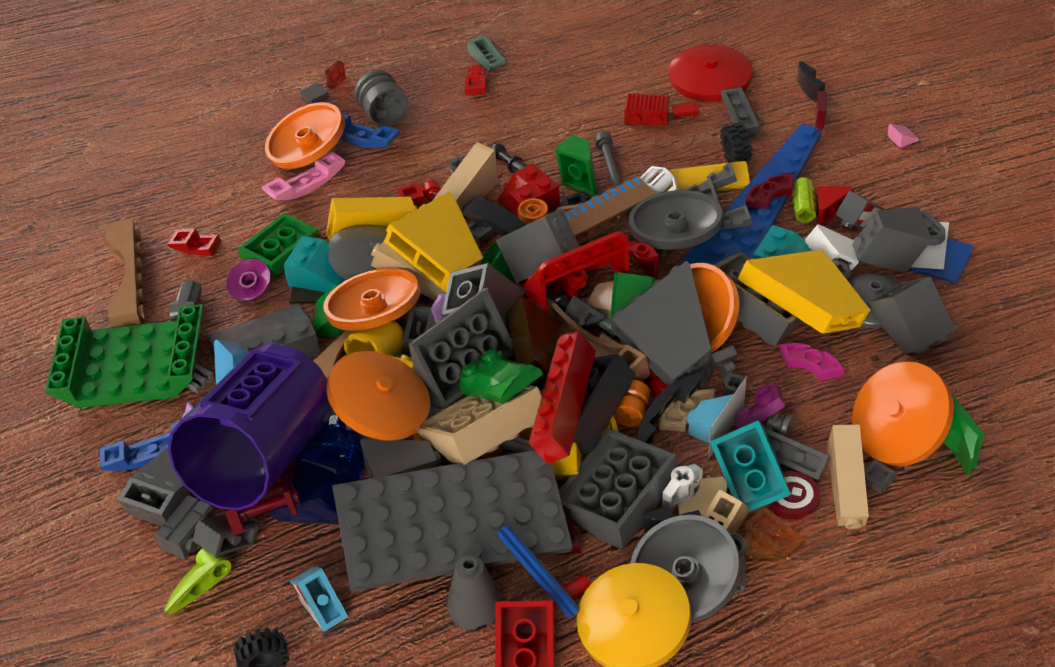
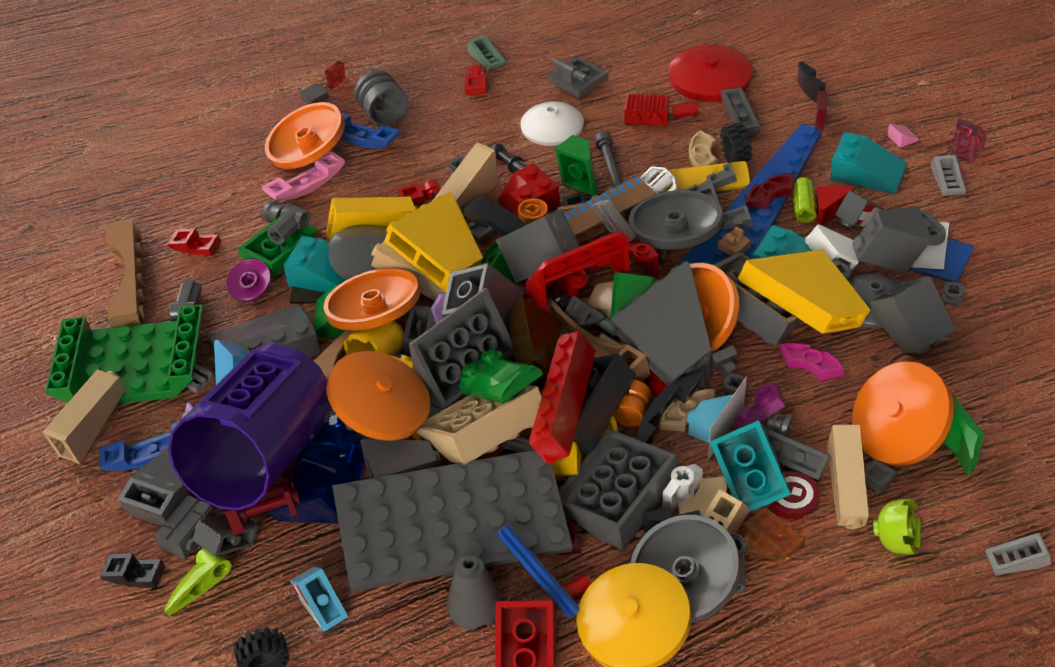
(84, 416): none -> tan slope
(129, 571): none -> black slope
(271, 210): none -> flat silver wheel
(290, 220): none -> dark grey piece
(551, 123): none -> white dish
(577, 76): none -> dark grey plate
(612, 218): none -> light grey tile
(700, 150): none -> tan tile
(734, 242): none -> medium nougat tile
(866, 164): none -> teal slope
(898, 527): none -> lime cylinder
(945, 162): none -> light grey slope
(953, 299): none -> dark grey bush
(968, 141): none -> clear pink slope
(1024, 544): none -> light grey slope

